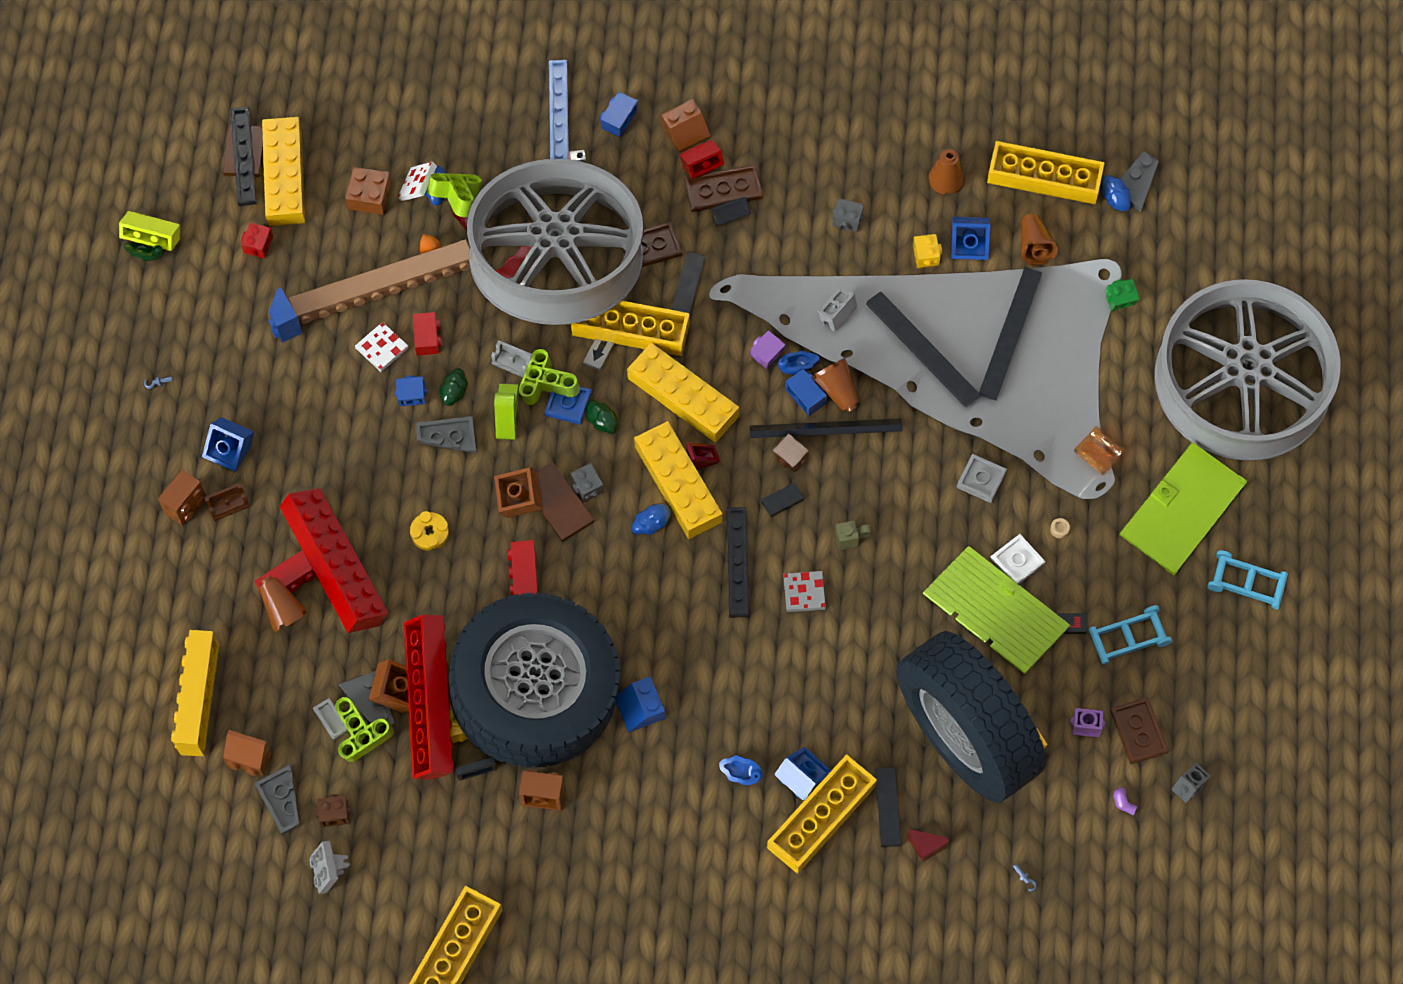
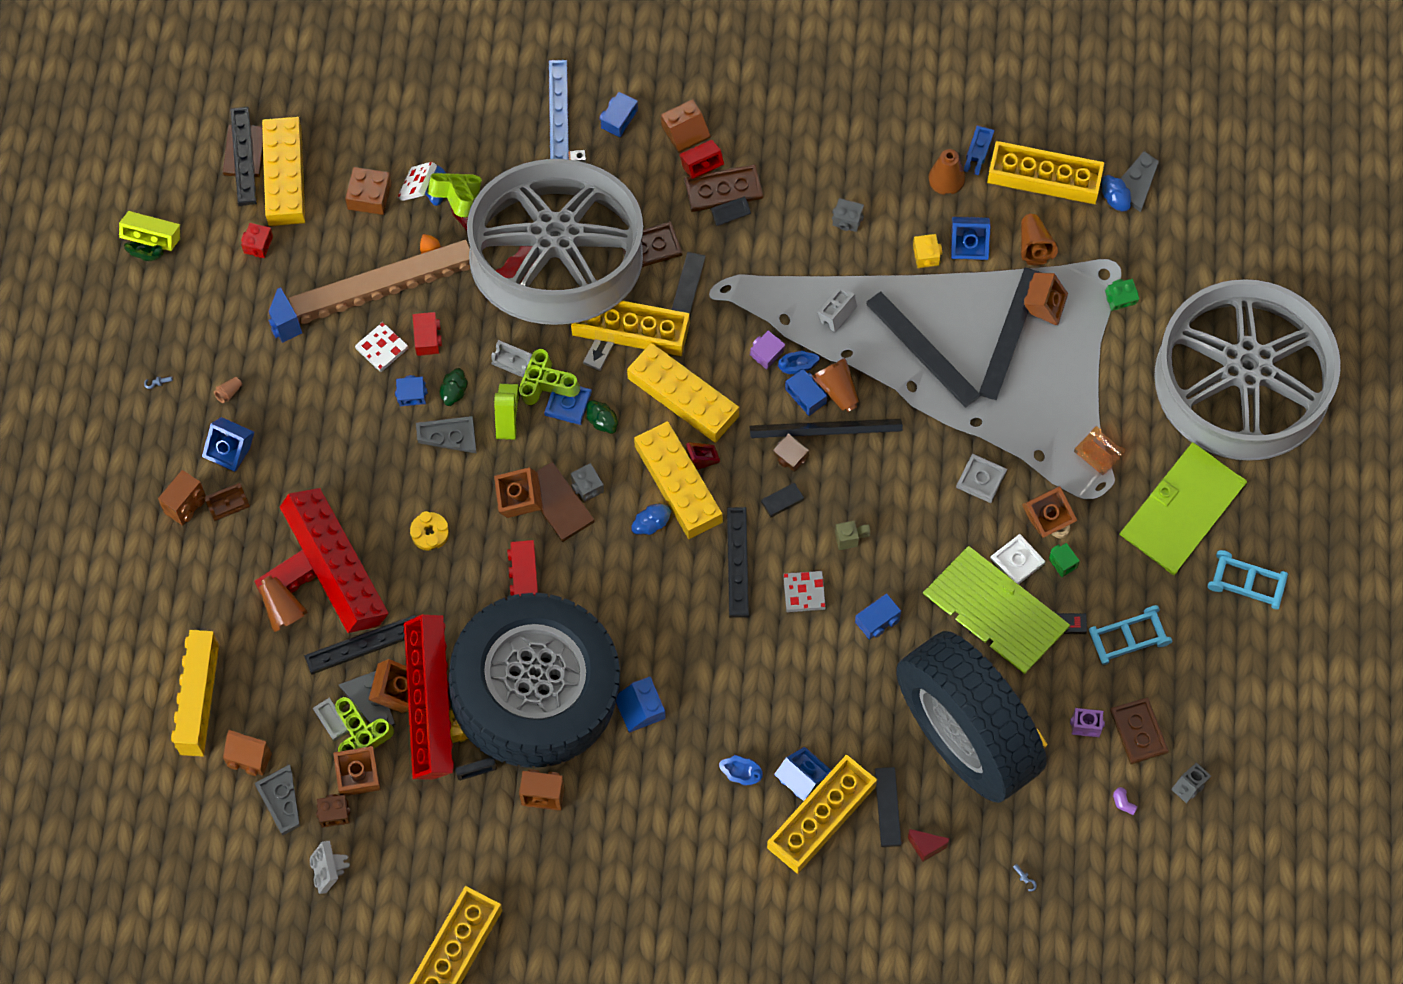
(227, 390): none -> nougat cone
(356, 646): none -> black tile
(356, 771): none -> dark orange slope
(878, 617): none -> blue brick
(979, 148): none -> blue hinge
(1046, 297): none -> dark orange slope
(1049, 512): none -> dark orange slope
(1063, 559): none -> green brick

